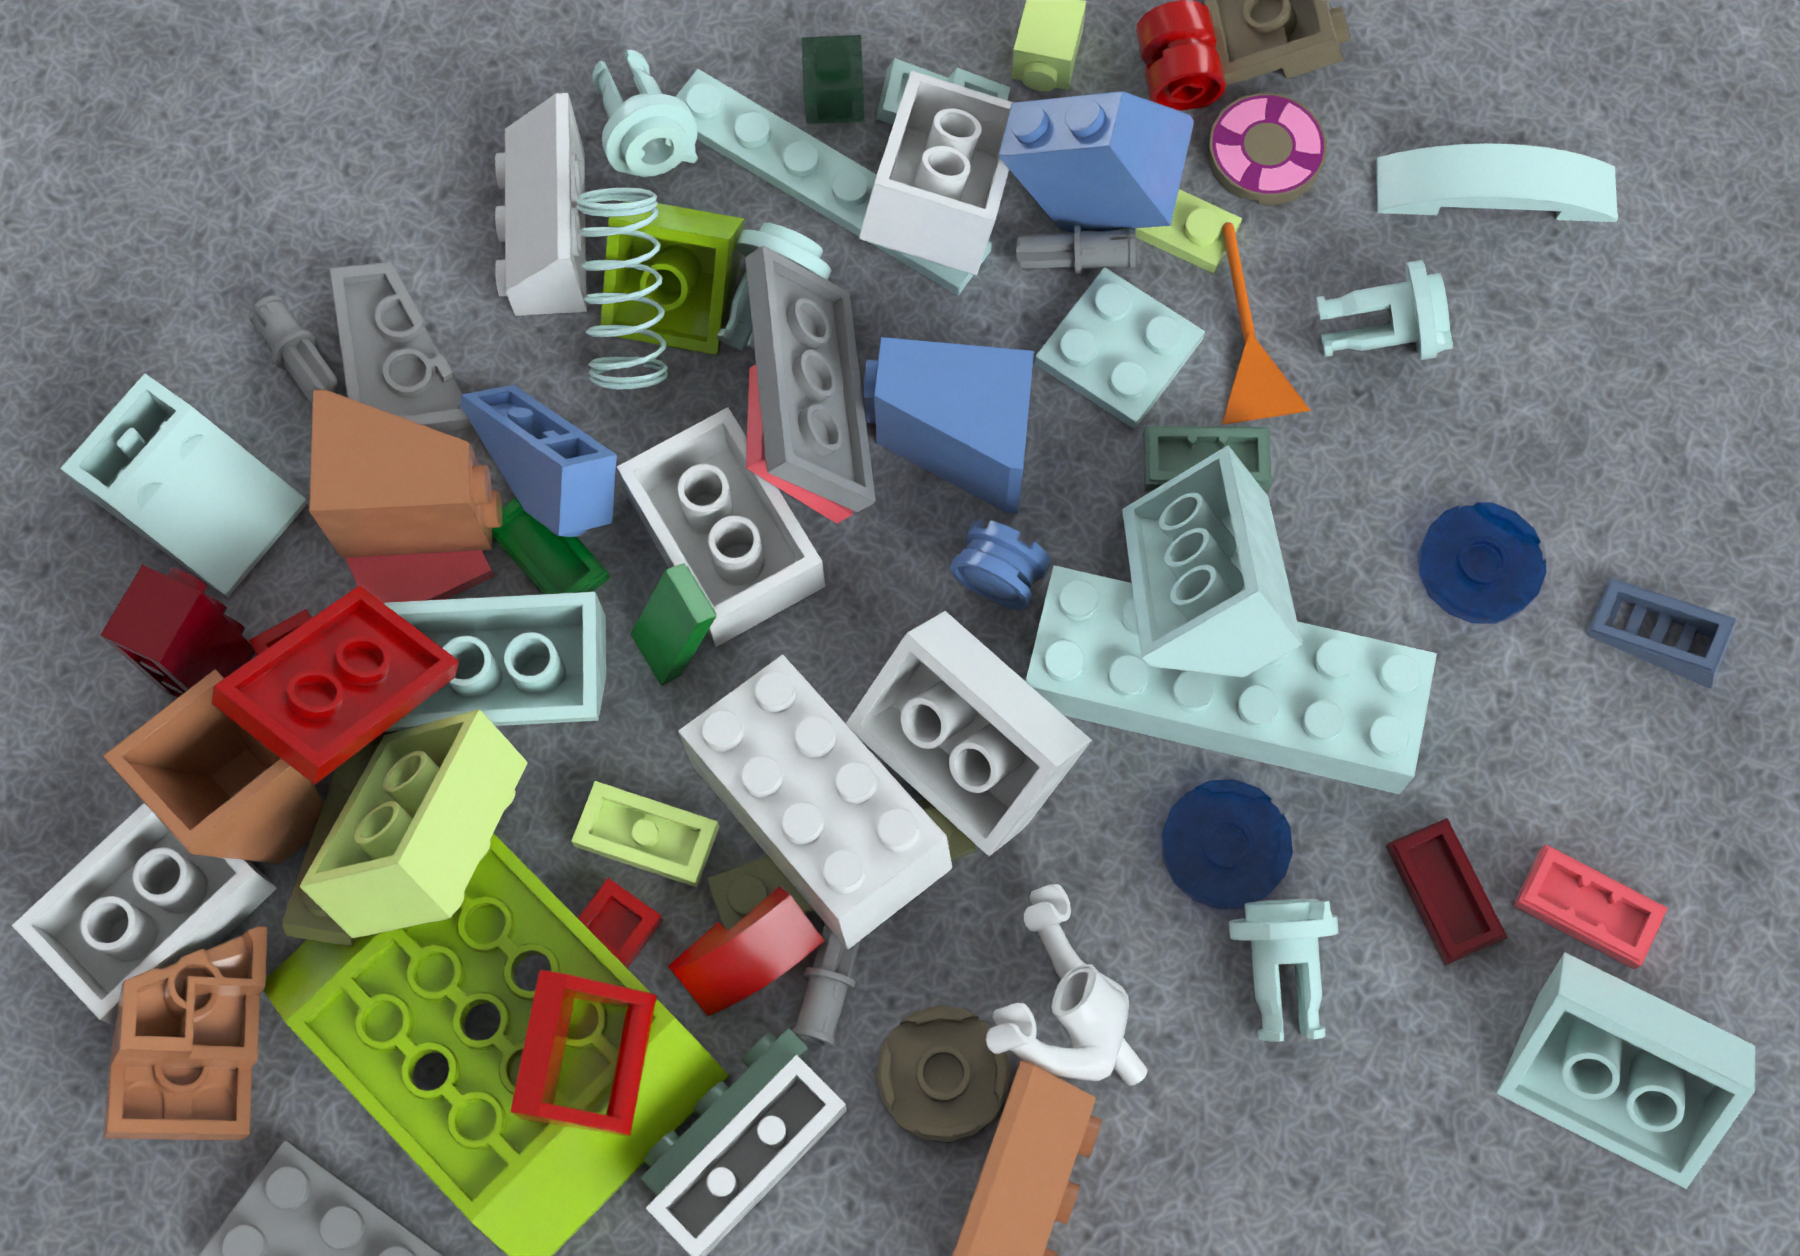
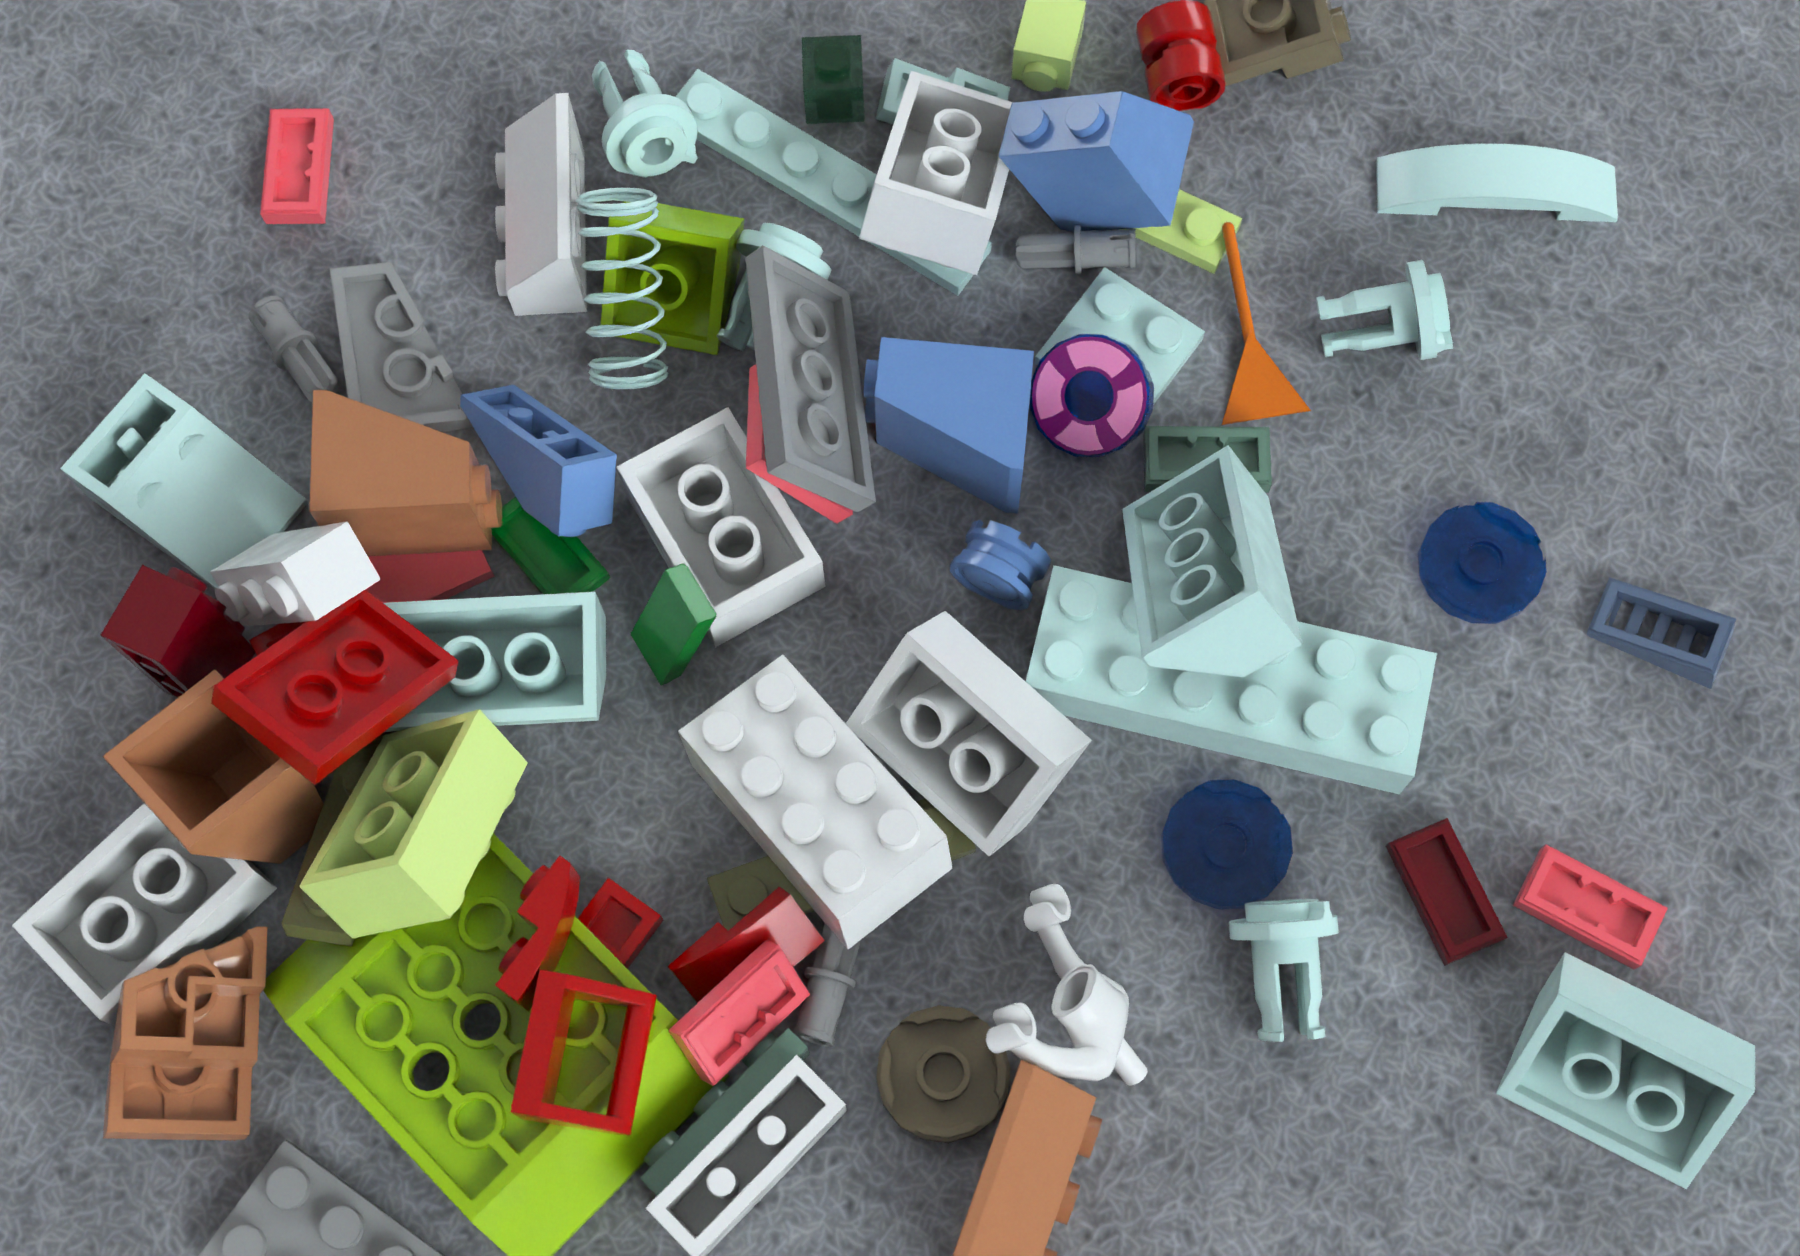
(294, 576): none -> white brick
(297, 166): none -> coral plate
(550, 909): none -> red slope
(645, 834): yellowish green plate -> none
(739, 1012): none -> coral plate
(1091, 395): none -> tile
(1267, 148): tile -> none

